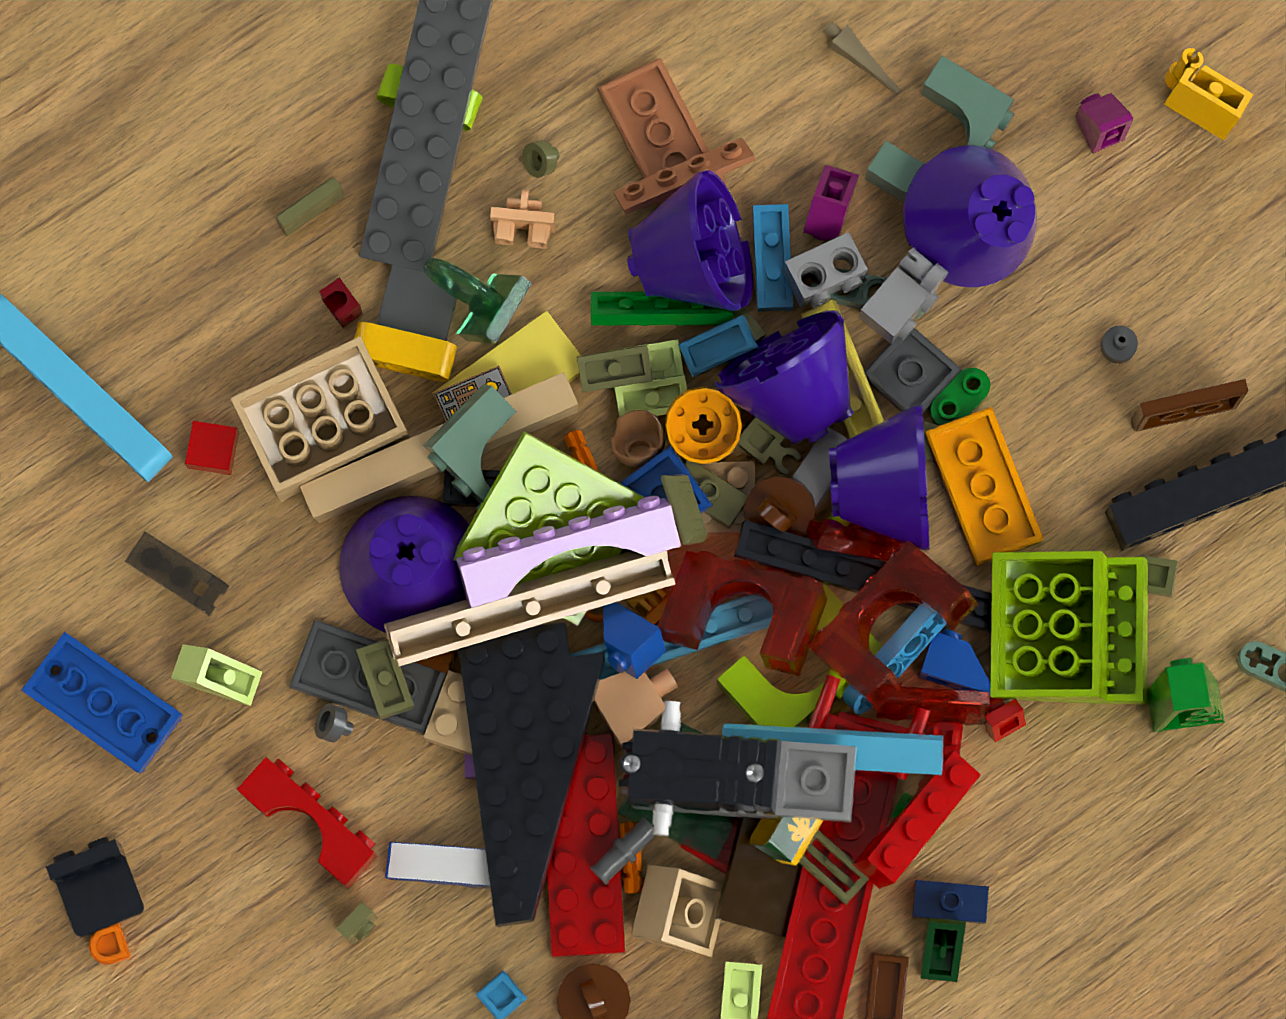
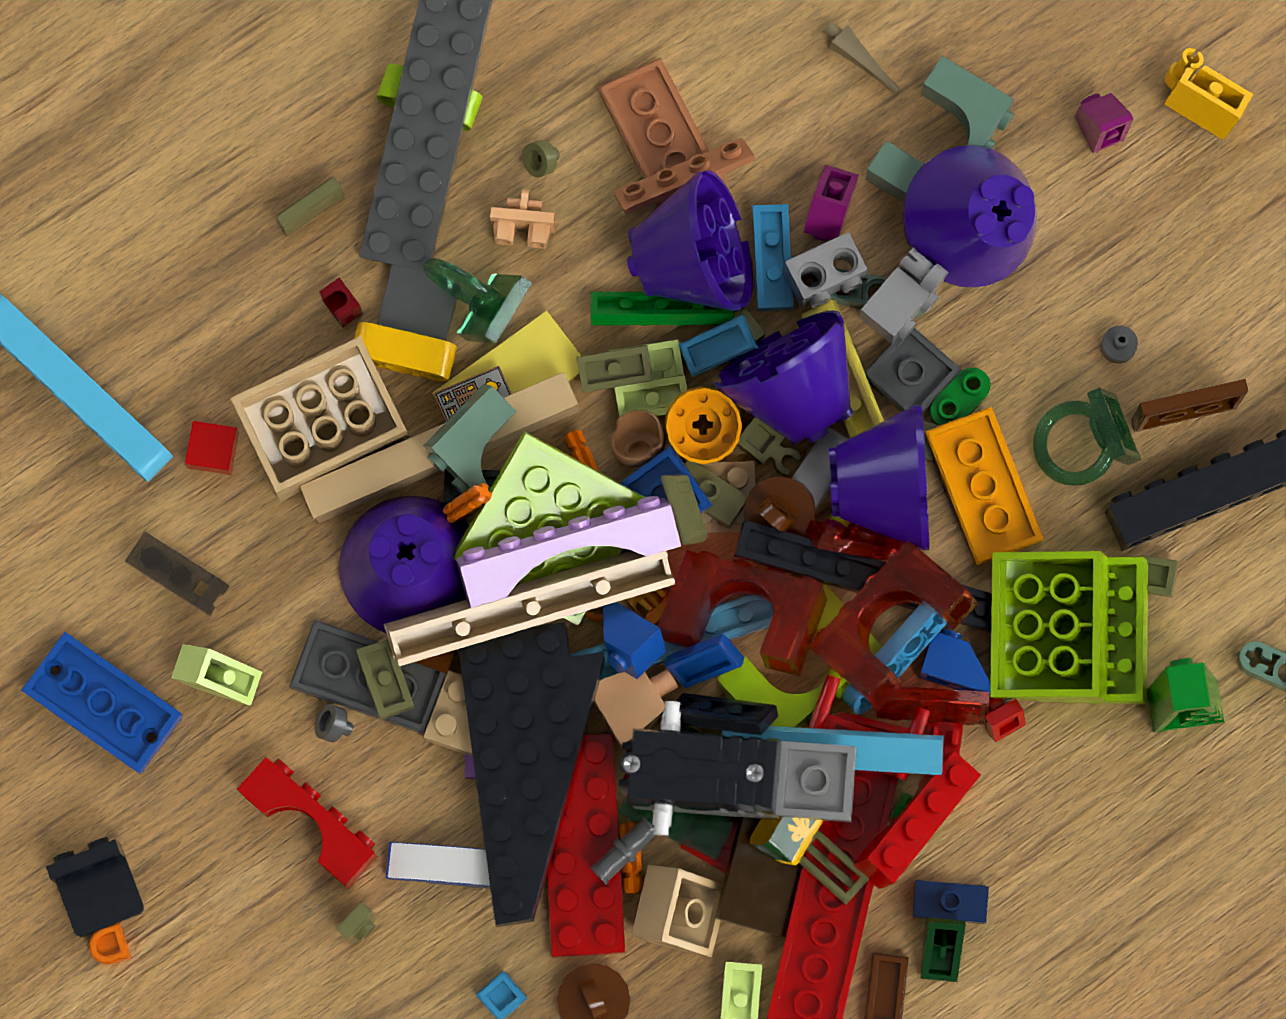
(467, 502): none -> orange axle
(704, 660): none -> blue tile
(726, 714): none -> black tile
(1109, 431): none -> clear green tile

